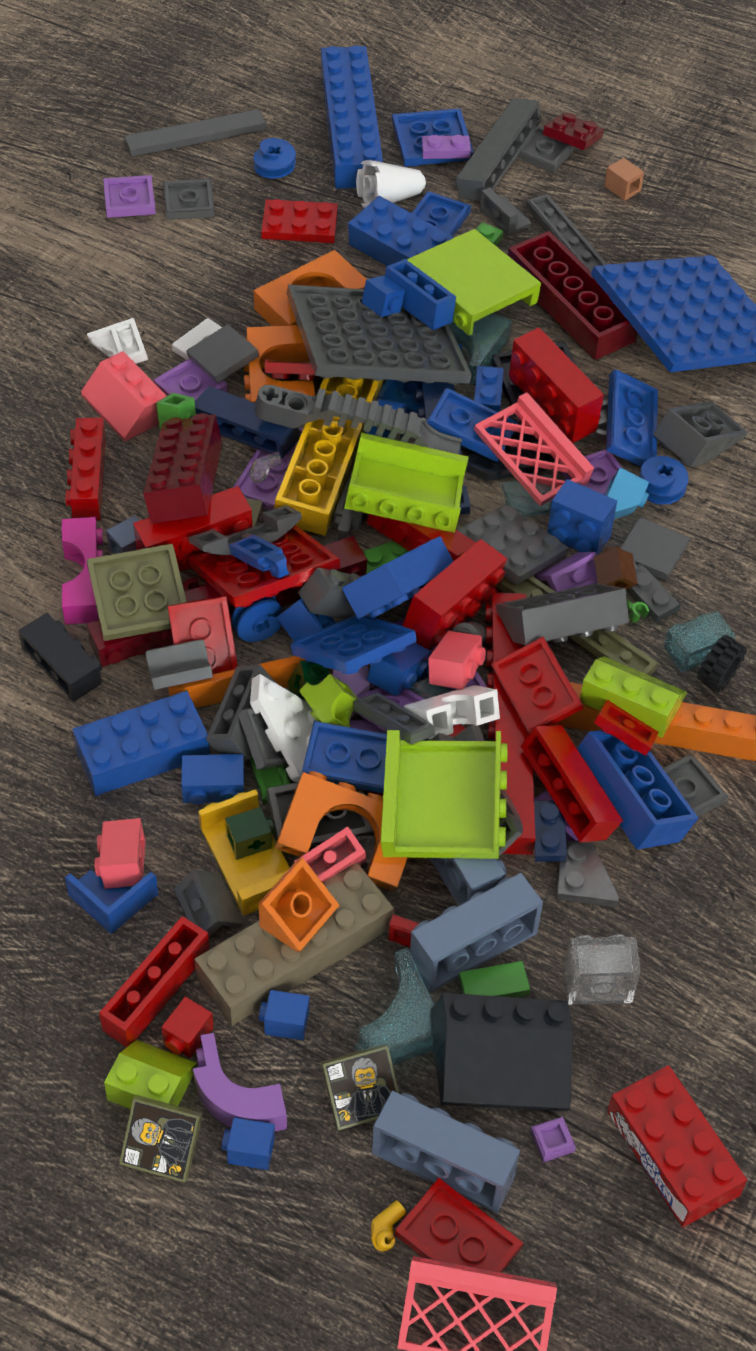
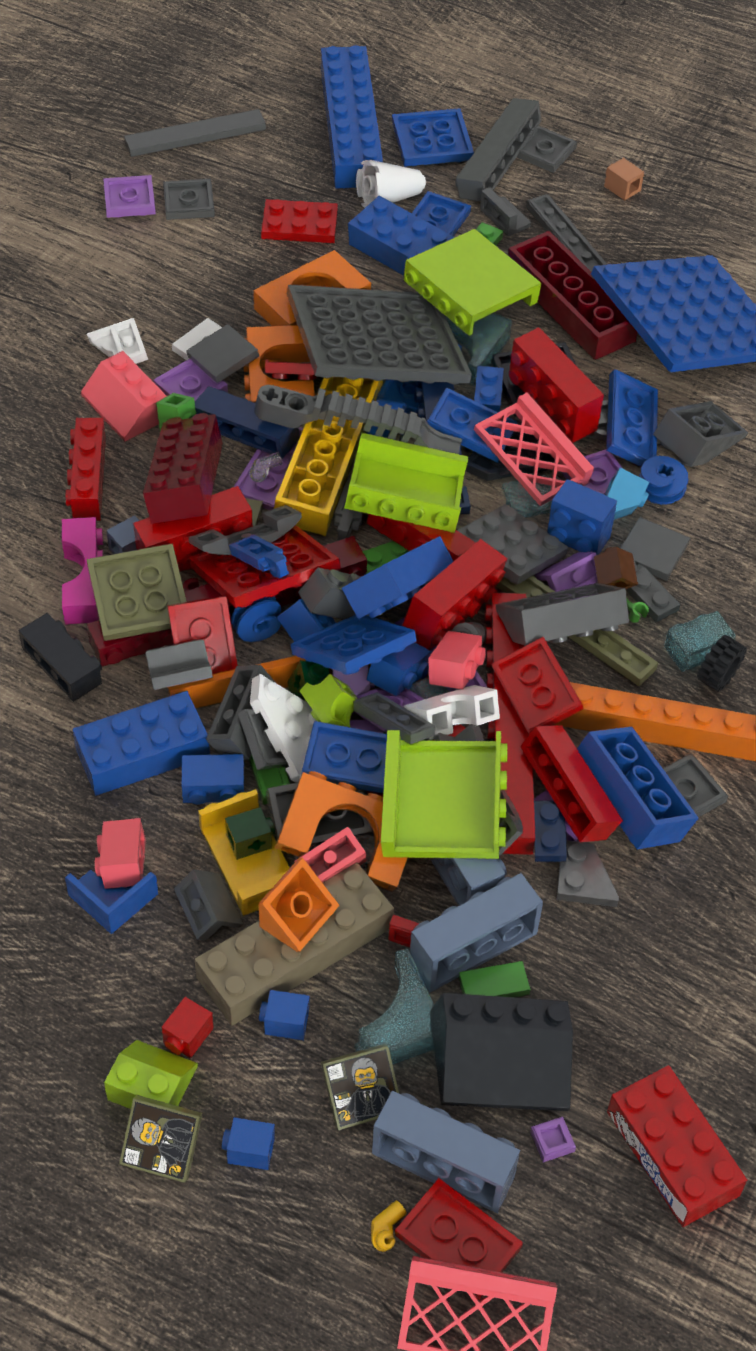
(154, 982): red brick -> none
(230, 1100): medium lavender arch -> none
(274, 158): blue piece -> none
(383, 295): blue brick -> none
(423, 295): blue brick -> none
(445, 147): medium lavender plate -> none
(573, 131): dark red plate -> none
(601, 970): clear brick -> none
(626, 727): red plate -> none
(632, 691): lime slope -> none

